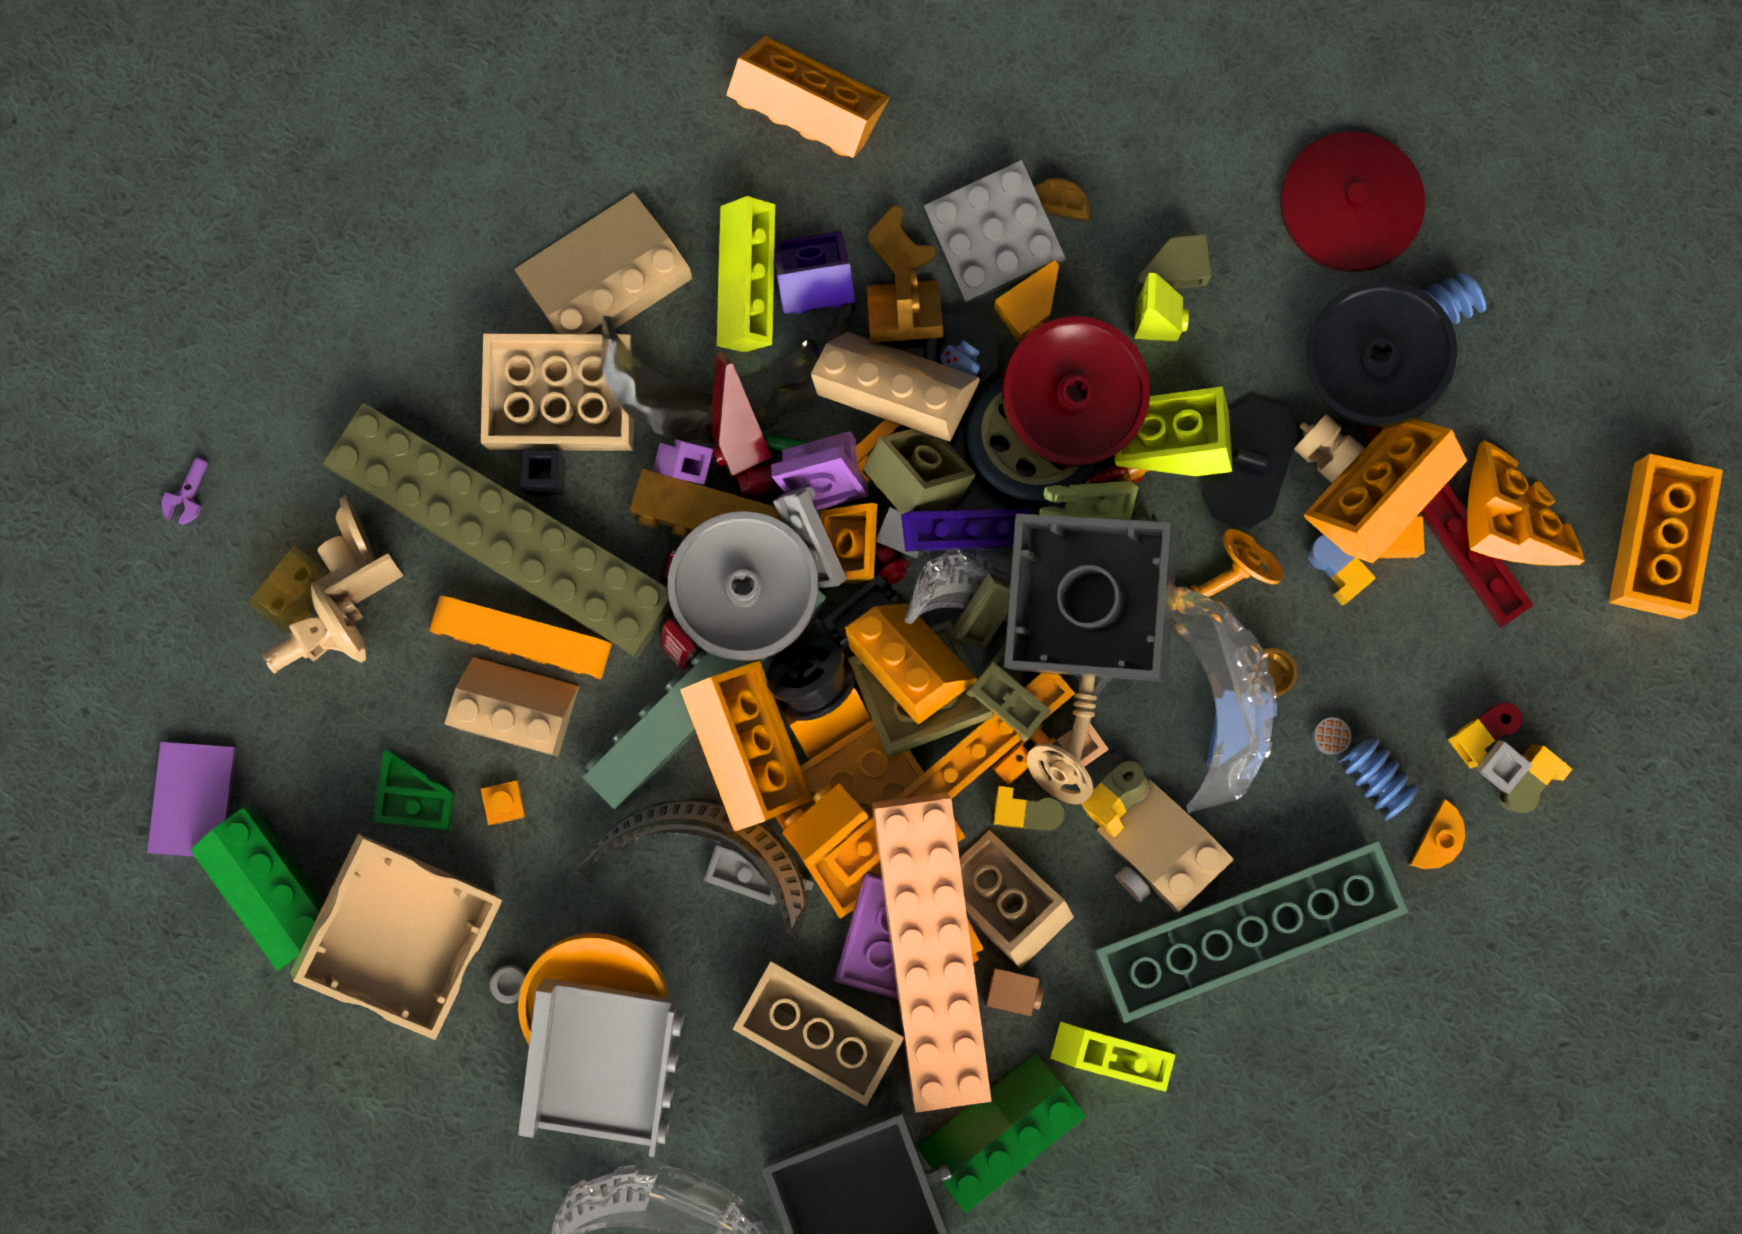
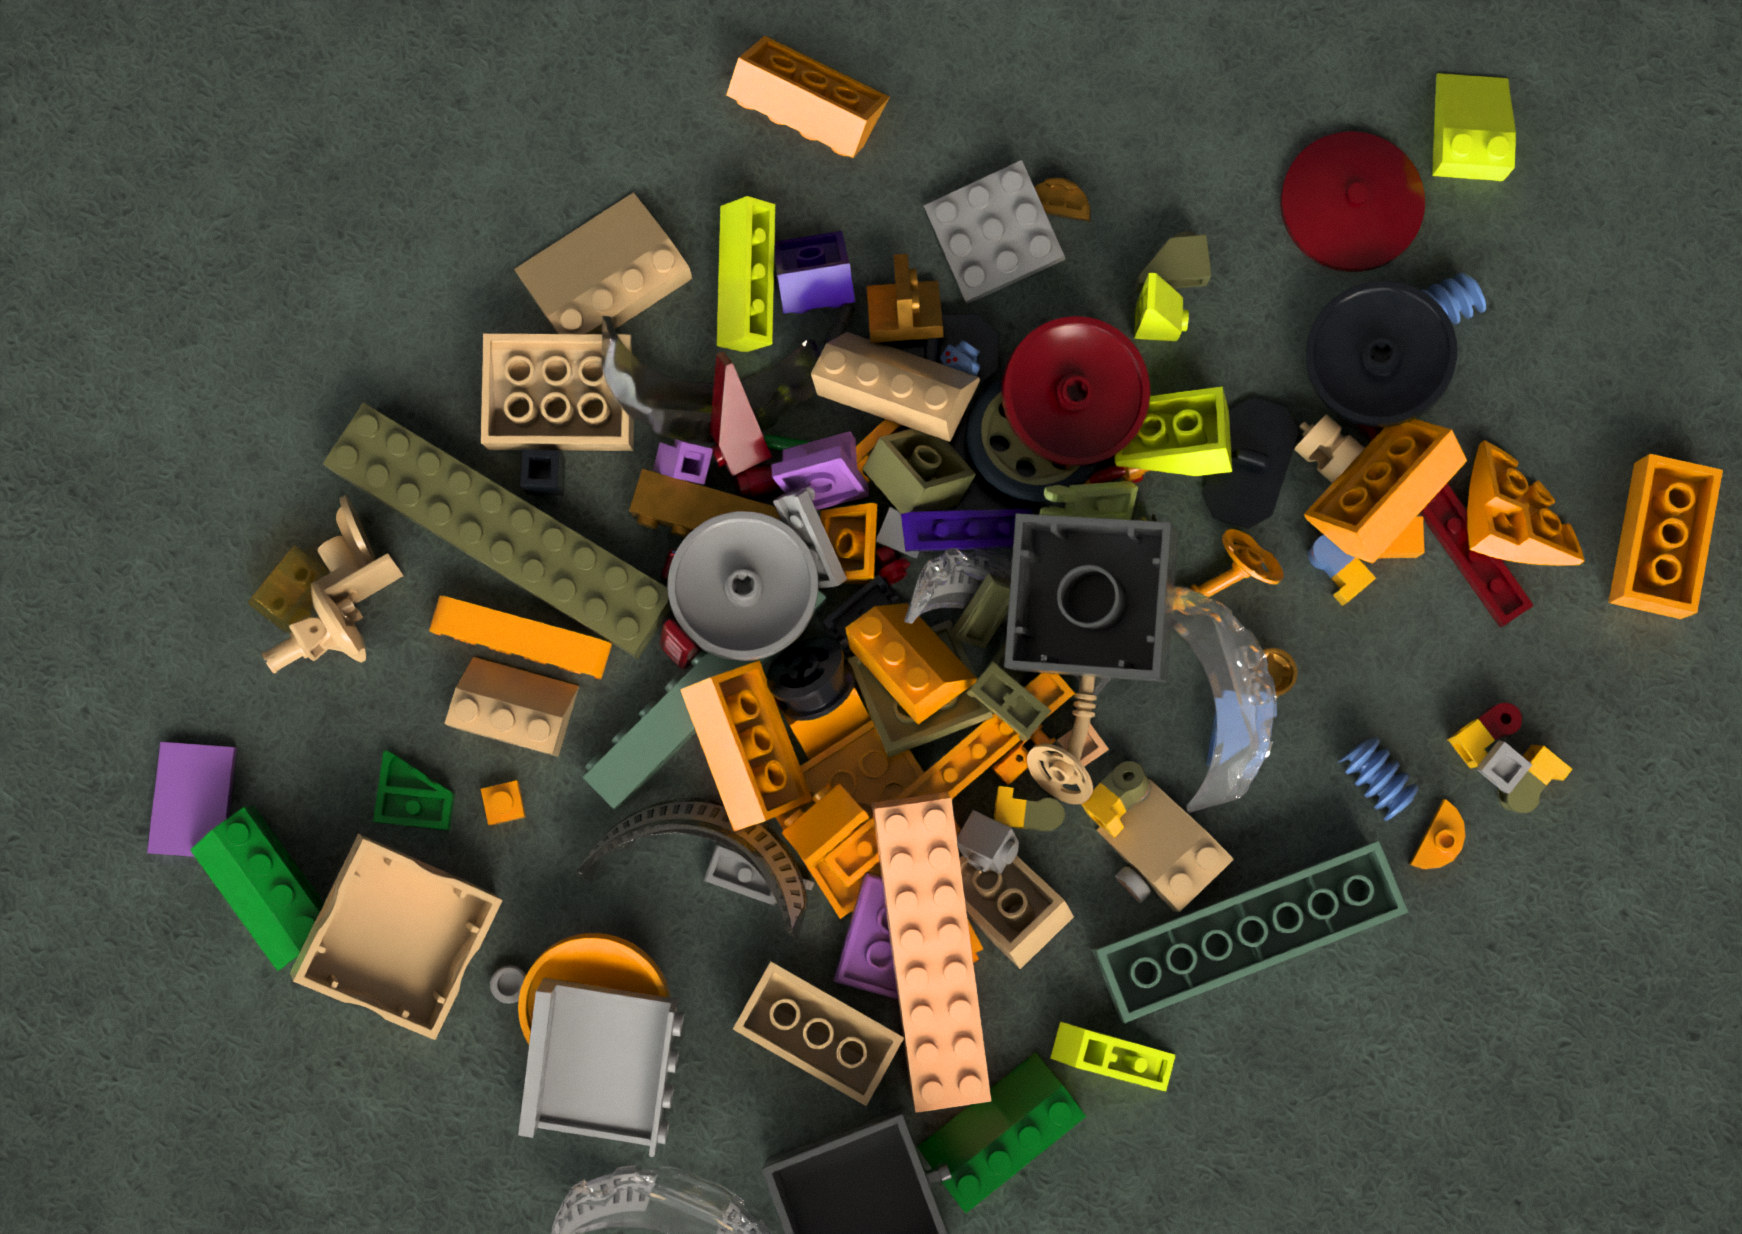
(186, 494): medium lavender bar -> none
(889, 239): pearl gold piece -> none
(987, 843): none -> light grey brick
(1014, 992): medium nougat brick -> none
(1029, 302): light orange slope -> none
(1331, 736): tile -> none
(1473, 128): none -> neon yellow slope

